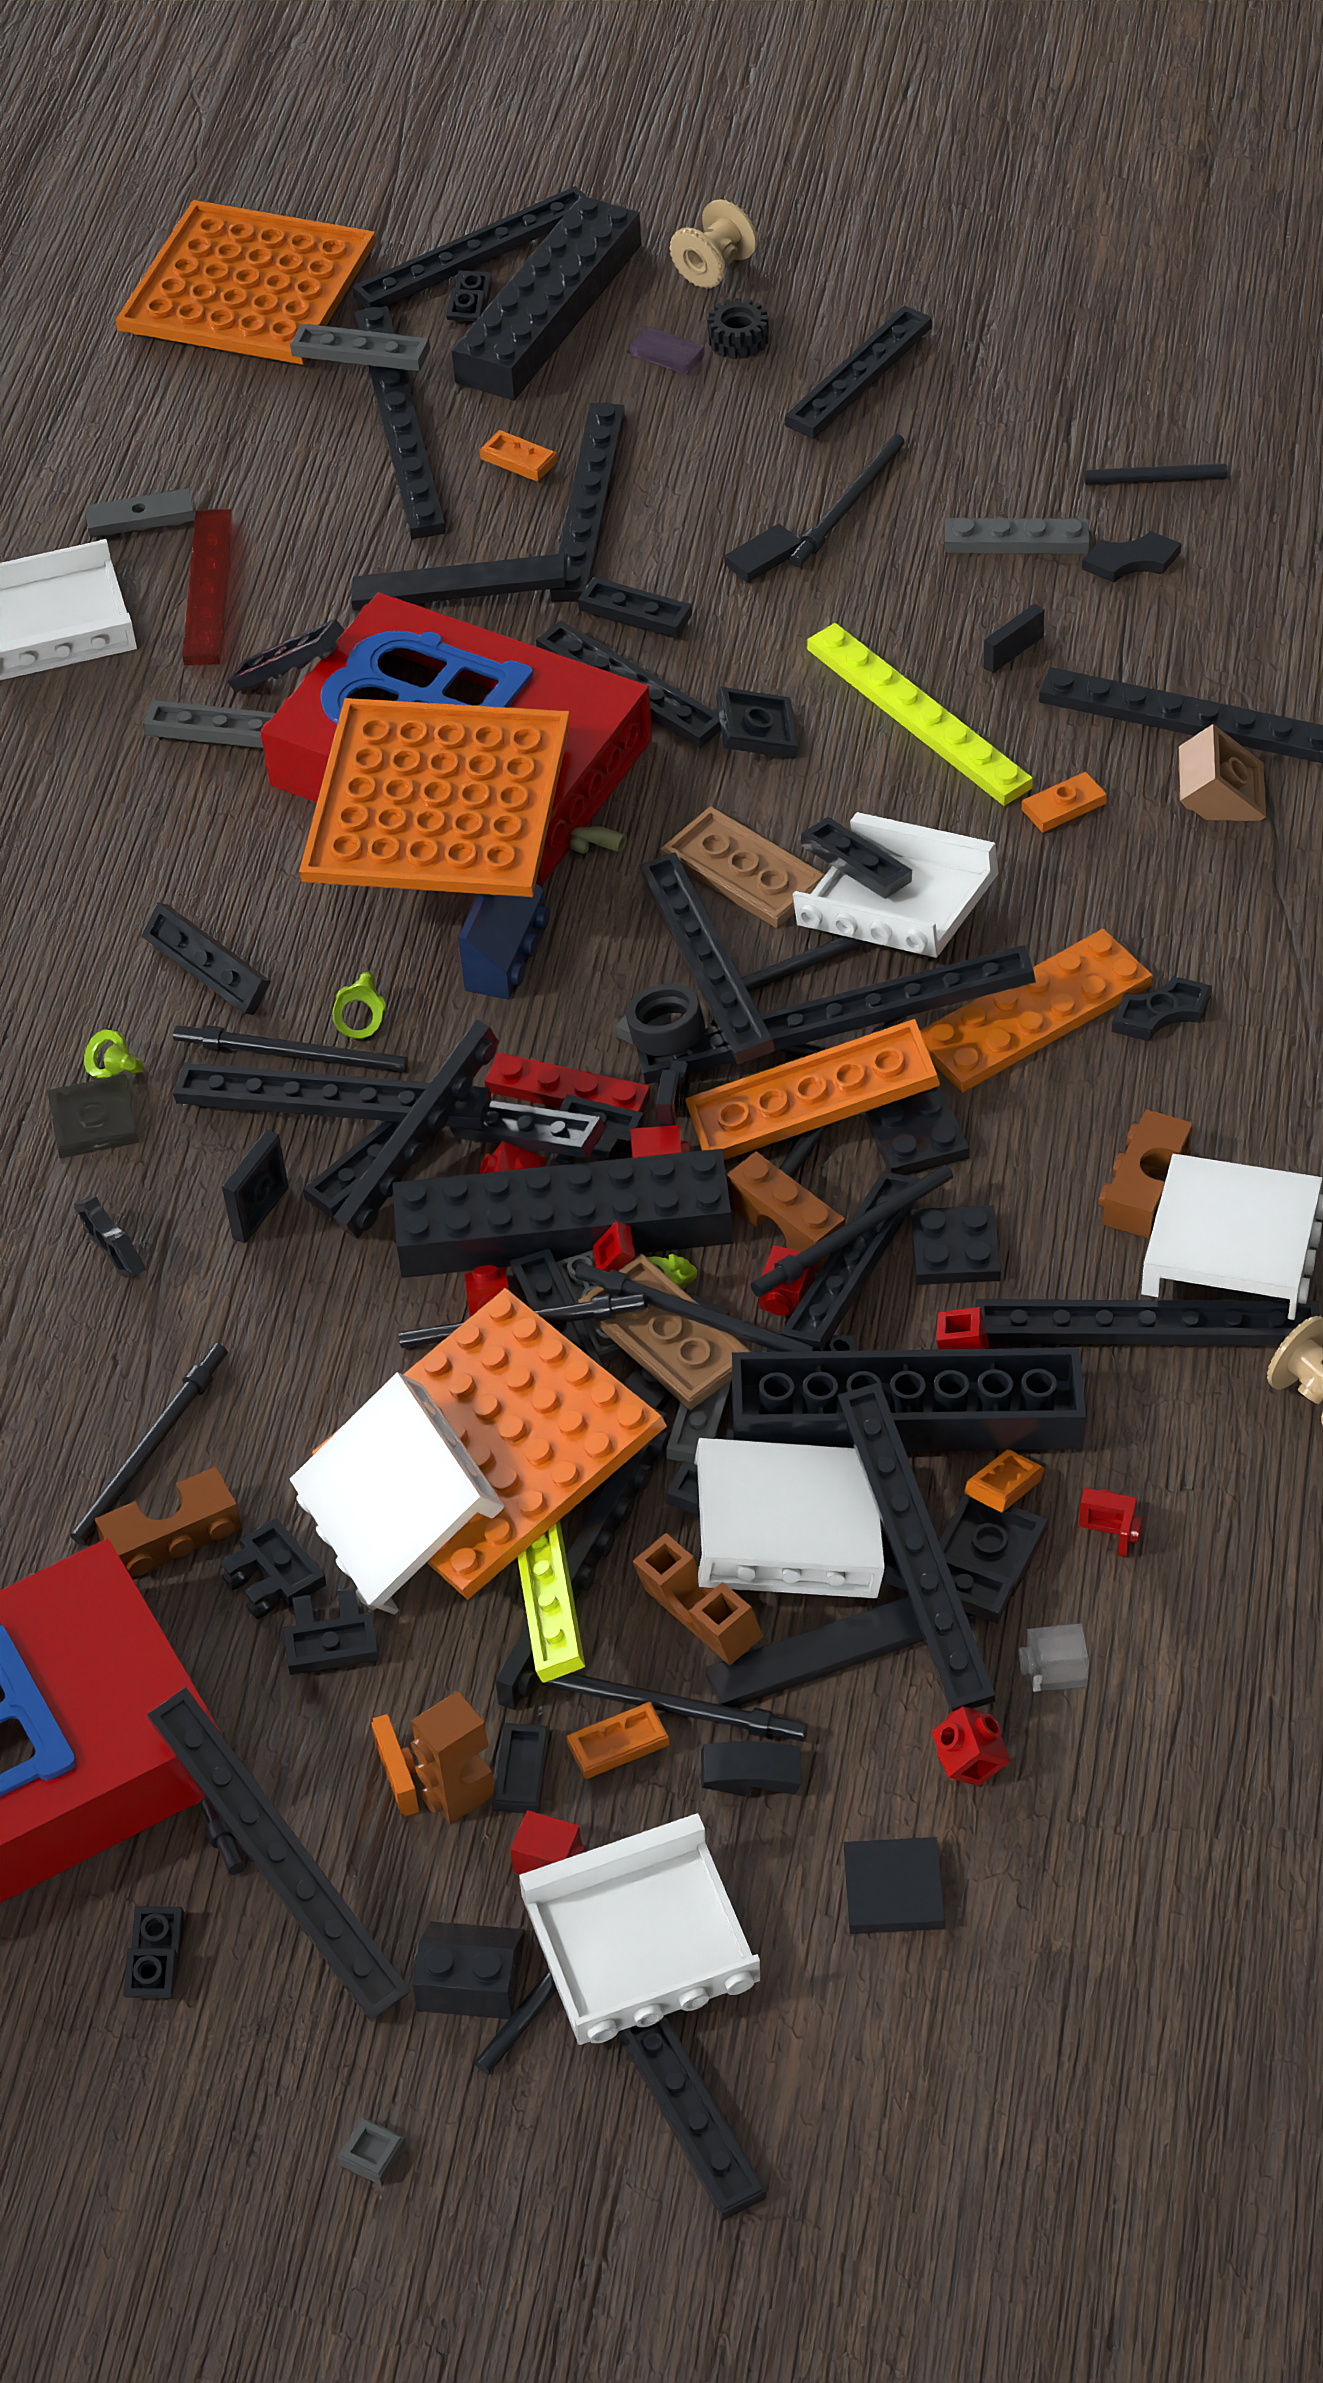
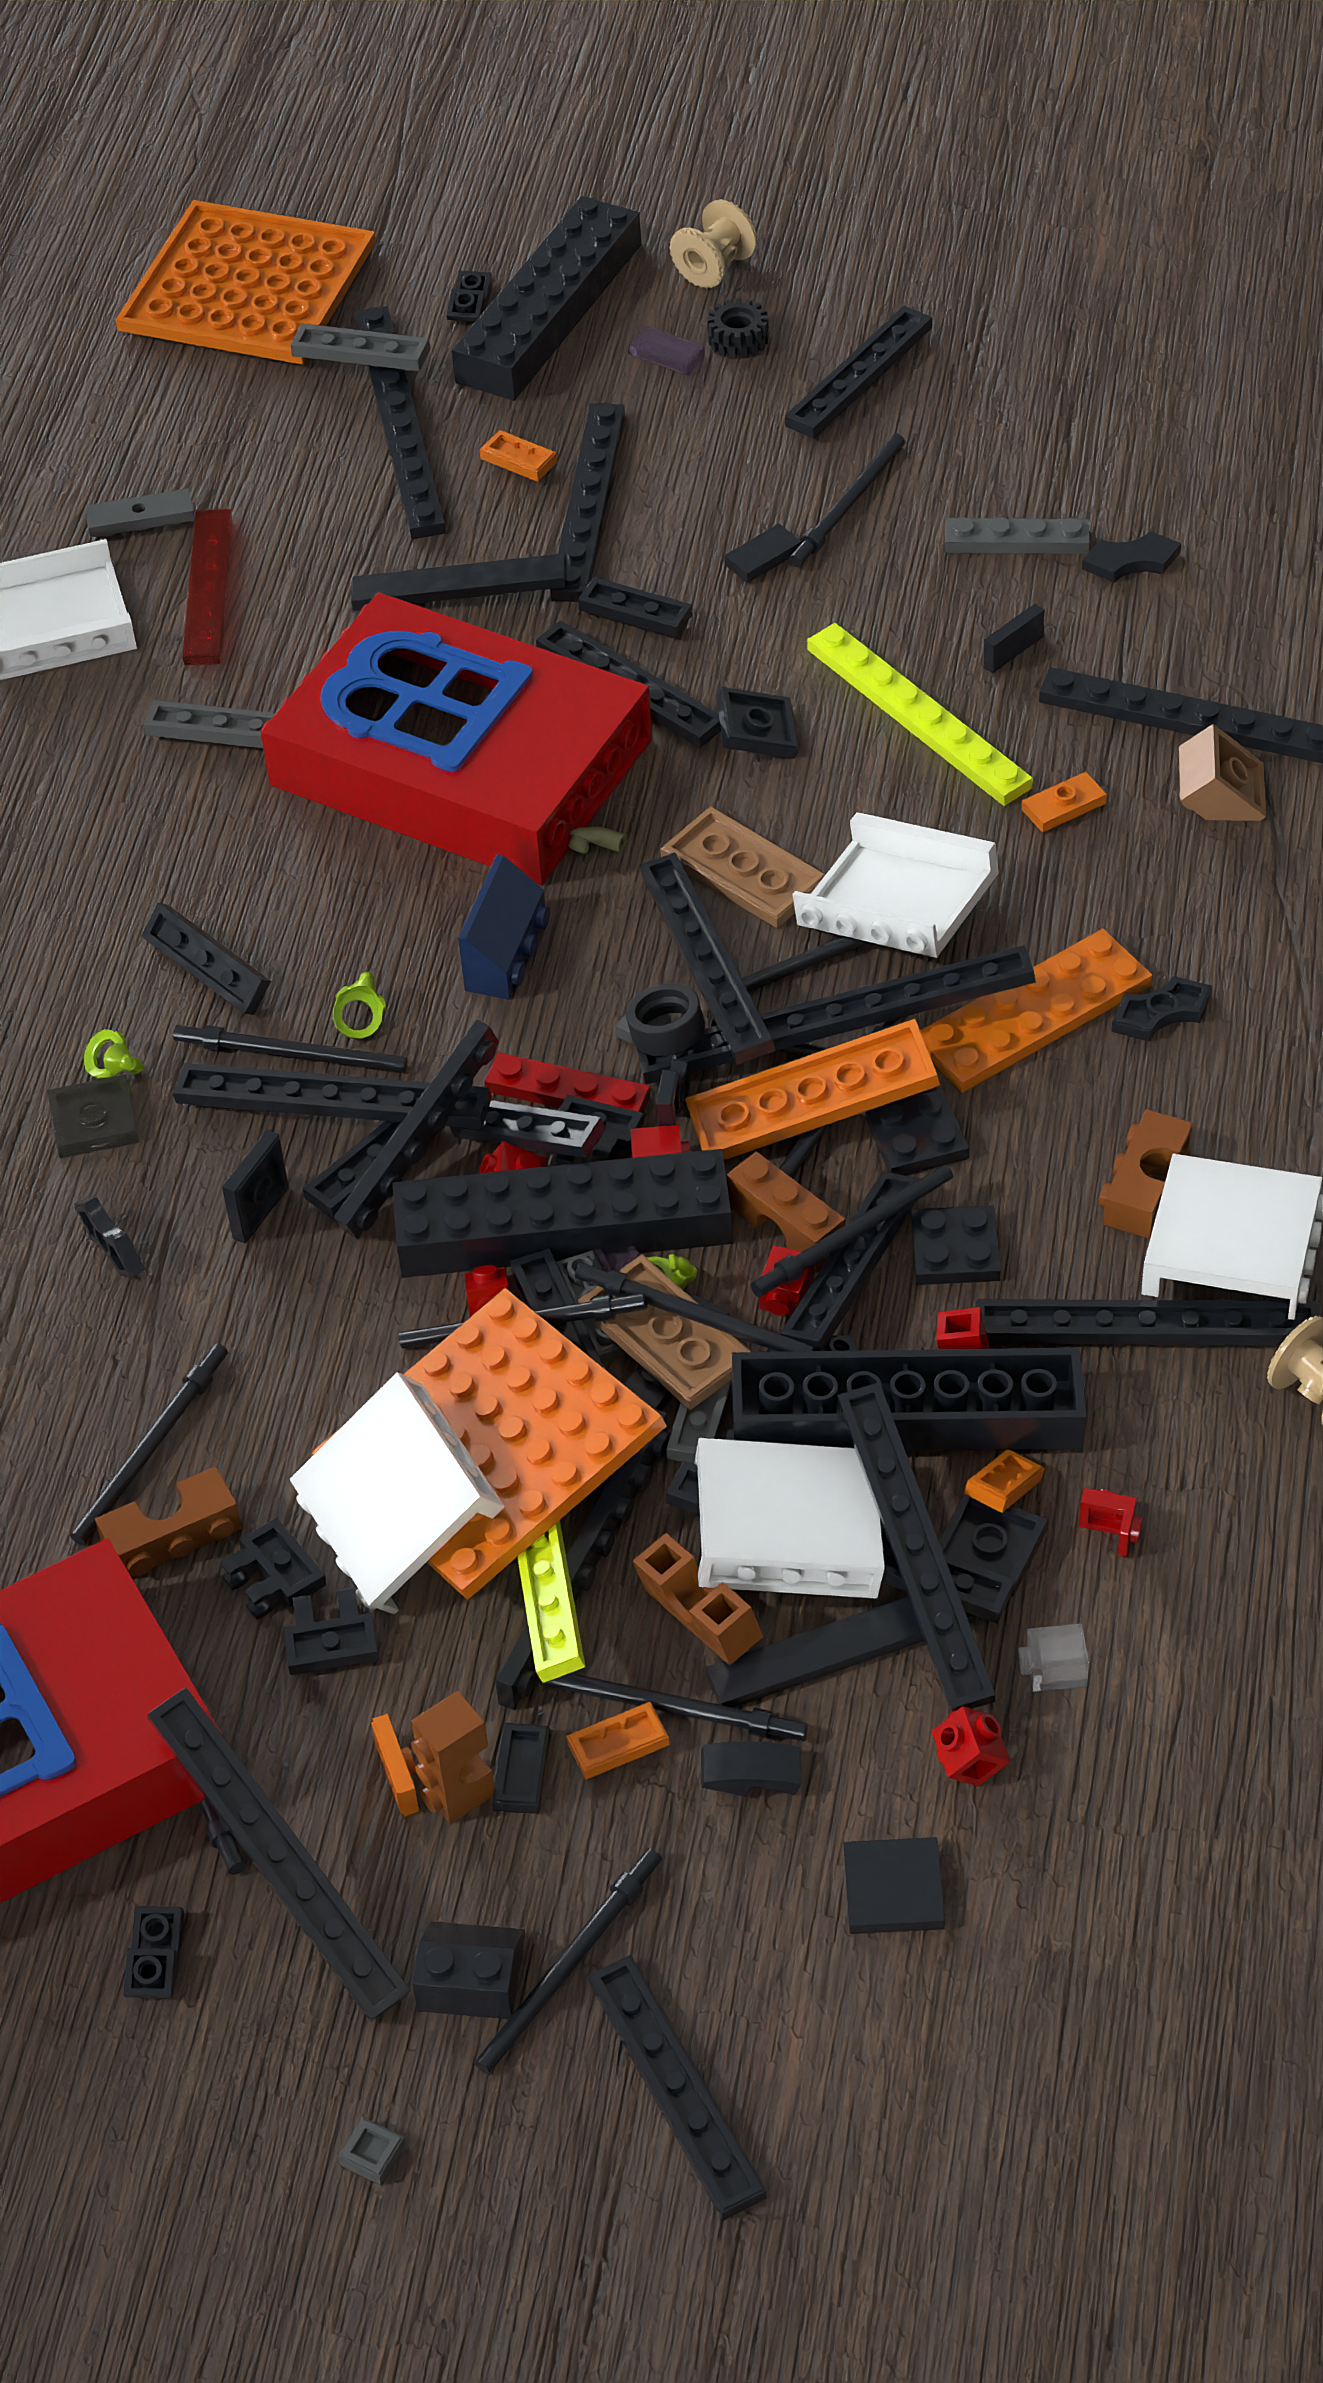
(281, 658): black plate -> none
(436, 797): orange plate -> none
(465, 252): black plate -> none
(543, 1842): red brick -> none
(614, 1248): red plate -> none
(638, 1930): white panel -> none
(856, 857): black plate -> none
(1158, 473): black bar -> none

